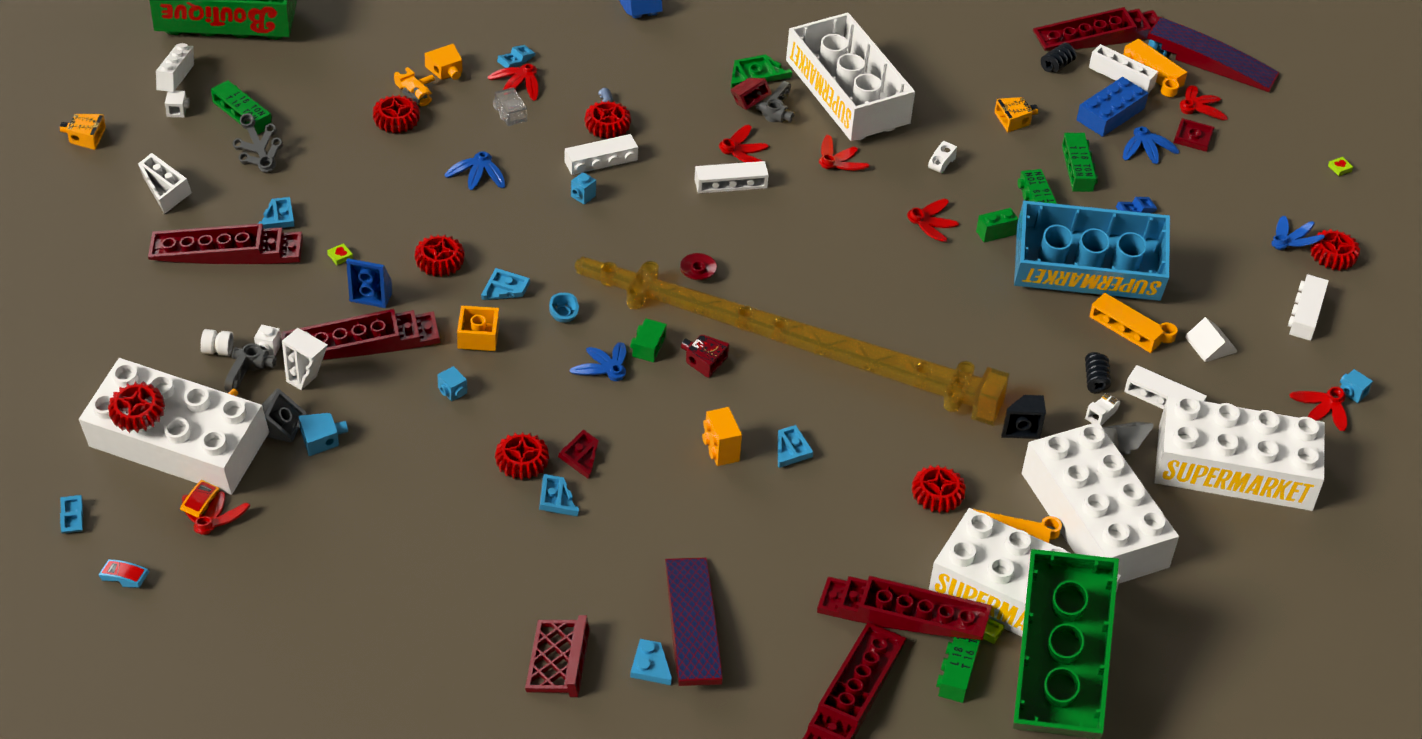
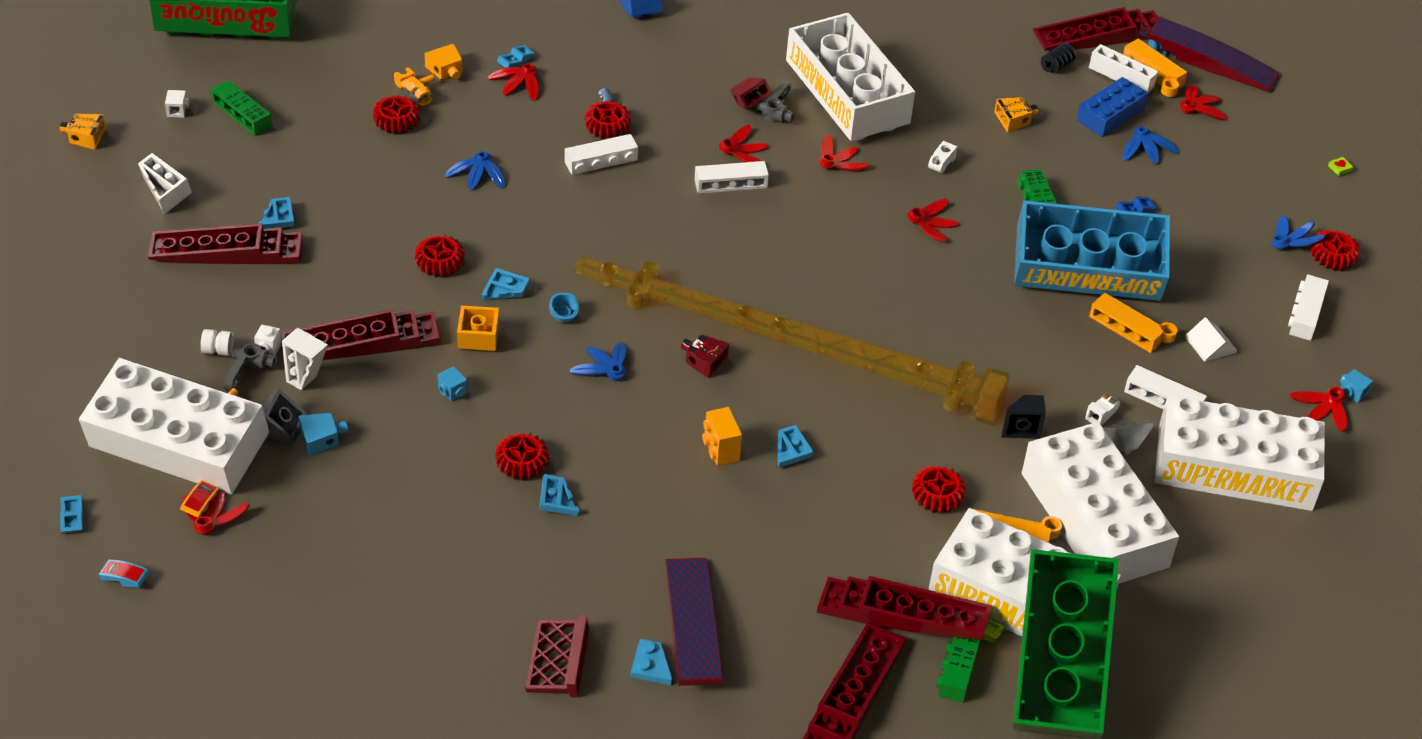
(139, 411): red gear -> none
(174, 67): white brick -> none
(258, 146): dark grey plant -> none
(339, 254): lime tile -> none
(368, 283): blue slope -> none
(510, 106): clear brick -> none
(580, 453): dark red wing -> none
(583, 188): dark azure brick -> none
(648, 340): green brick -> none
(698, 266): dark red dish -> none
(758, 67): green wing -> none
(997, 225): green brick -> none
(1079, 162): green brick -> none
(1097, 372): black piece -> none
(1194, 134): dark red tile -> none

